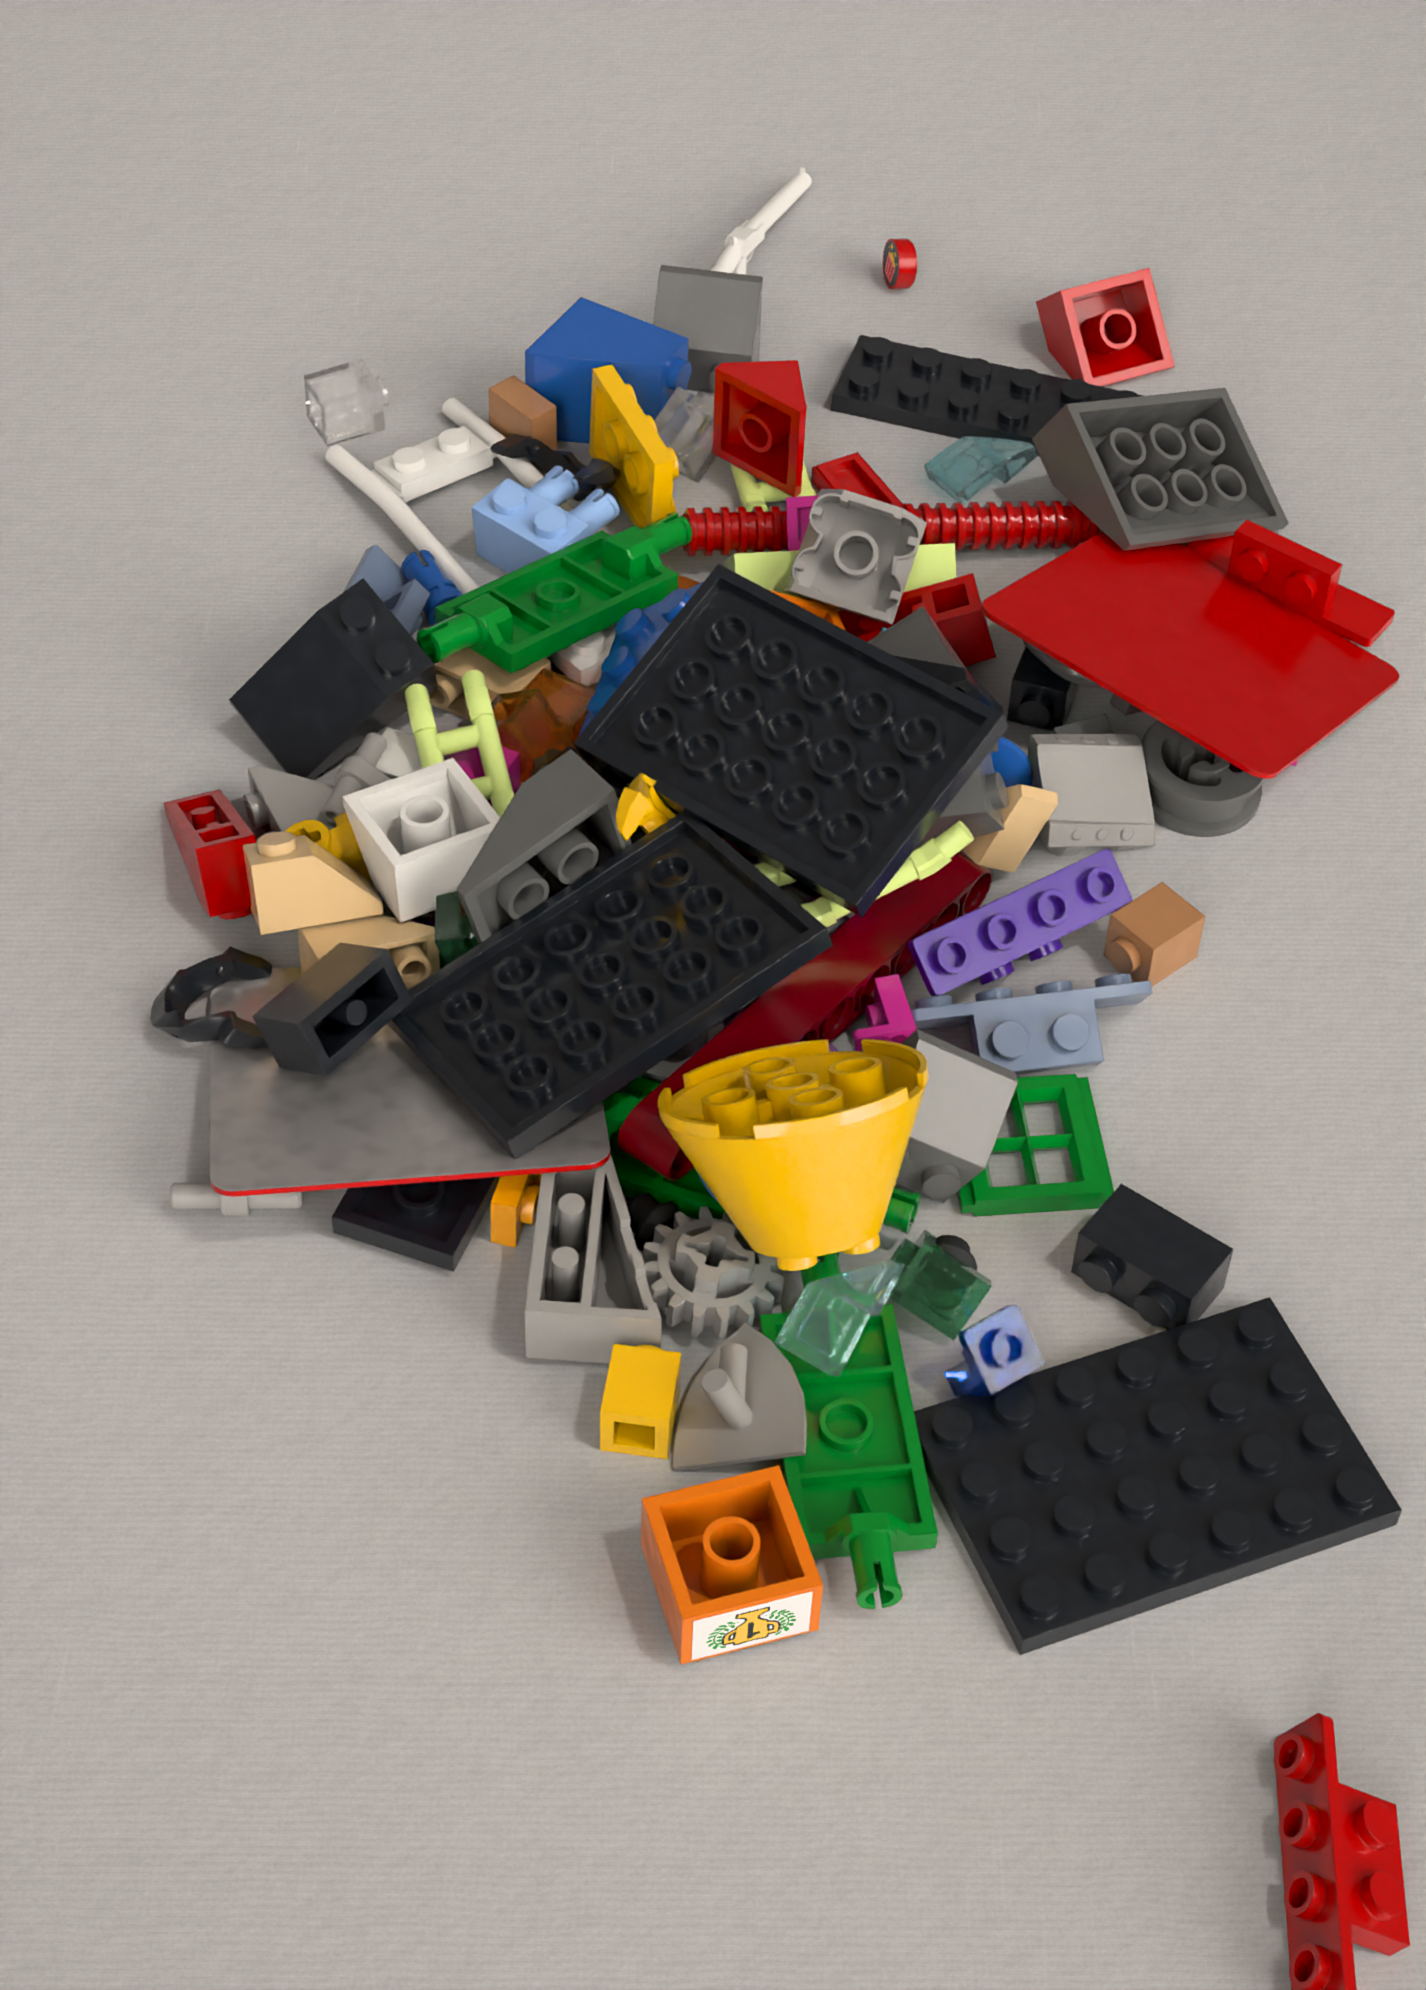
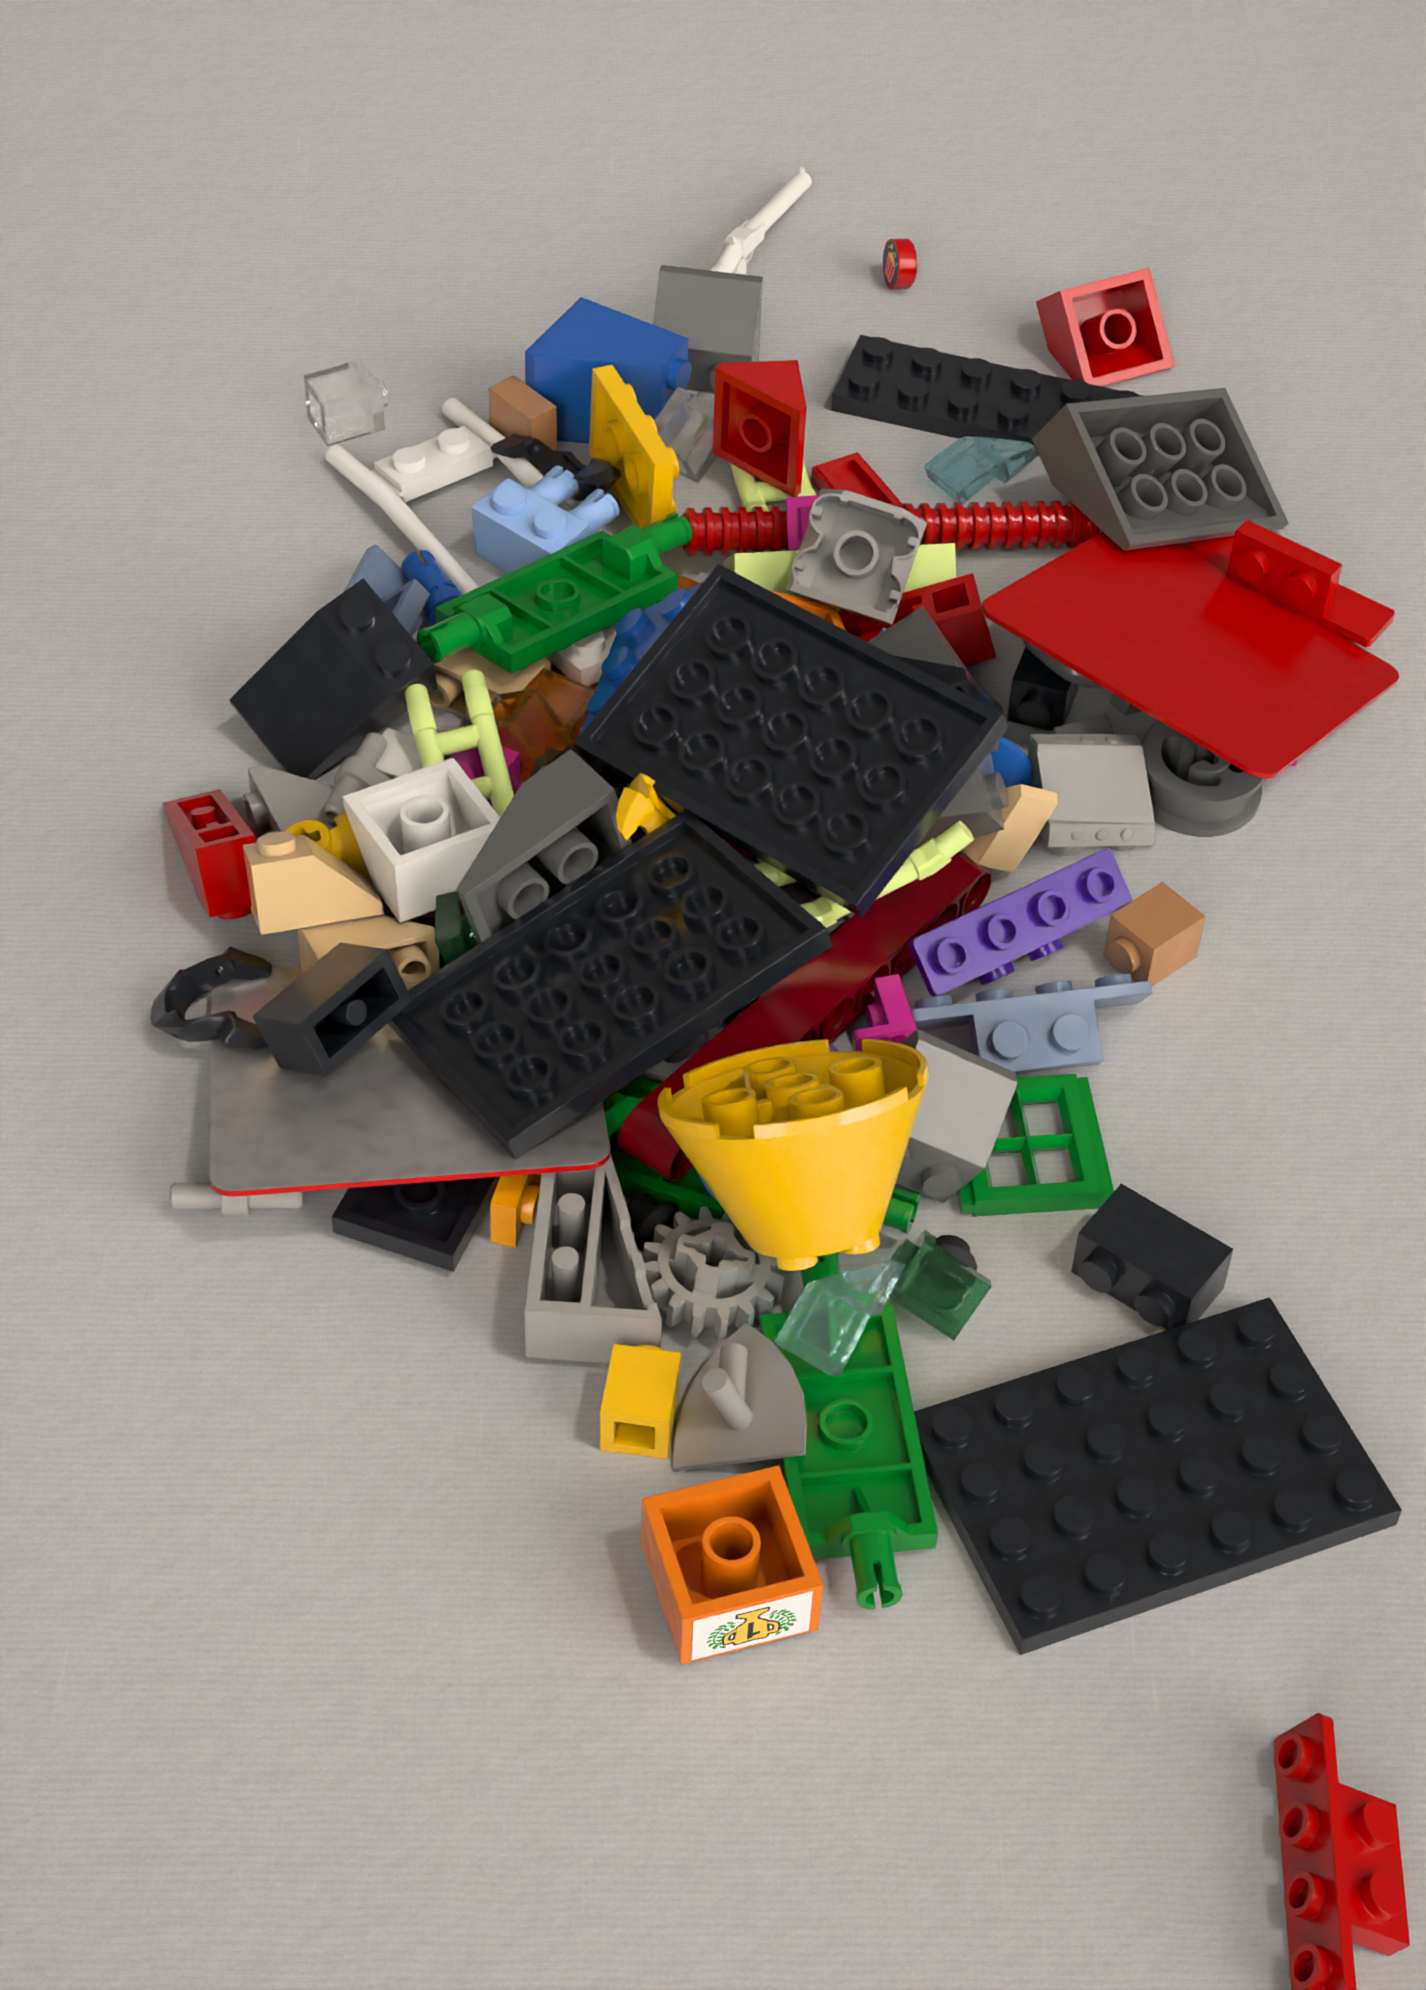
(995, 1354): clear blue bracket -> none

